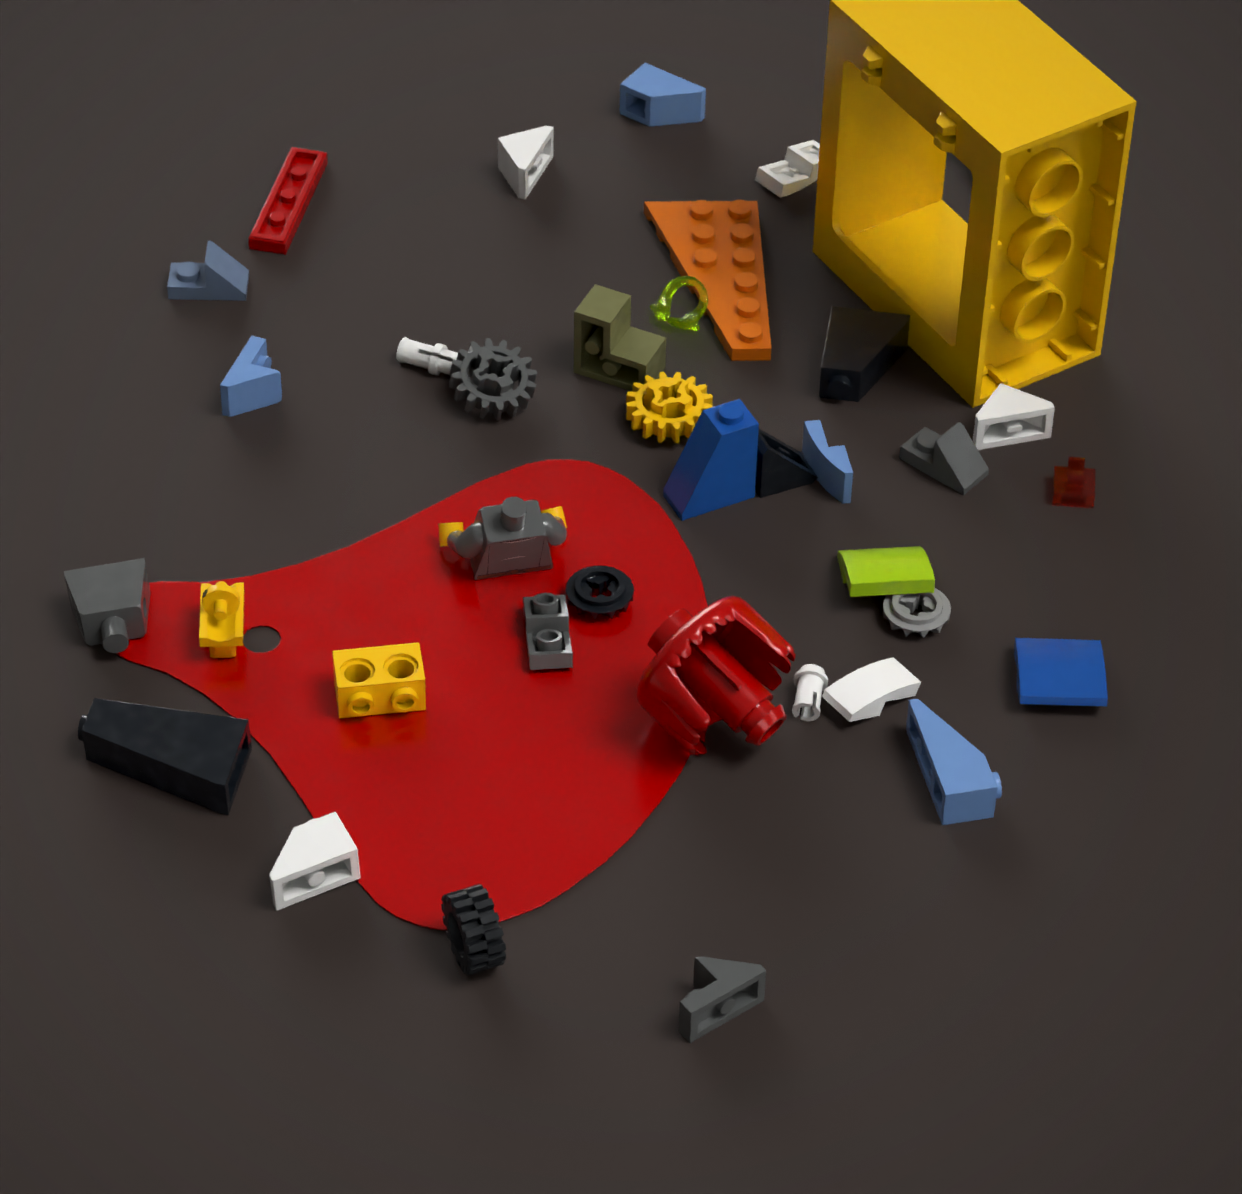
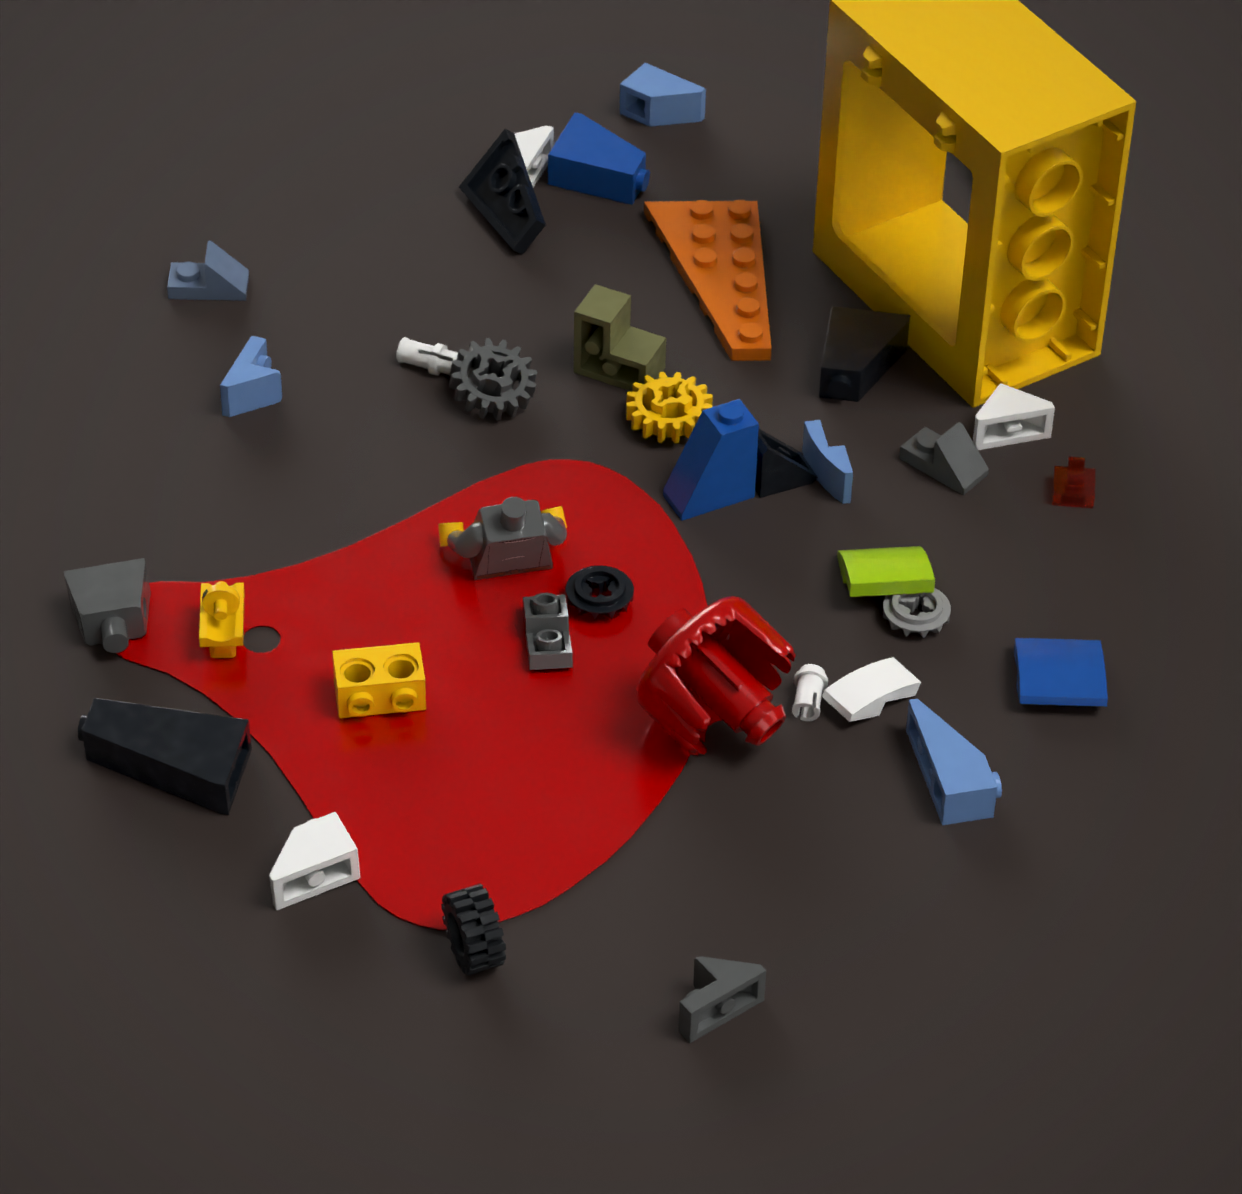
(288, 200): red tile -> none
(505, 193): none -> black wing
(597, 162): none -> blue slope
(662, 307): clear neon green piece -> none
(794, 172): white slope -> none

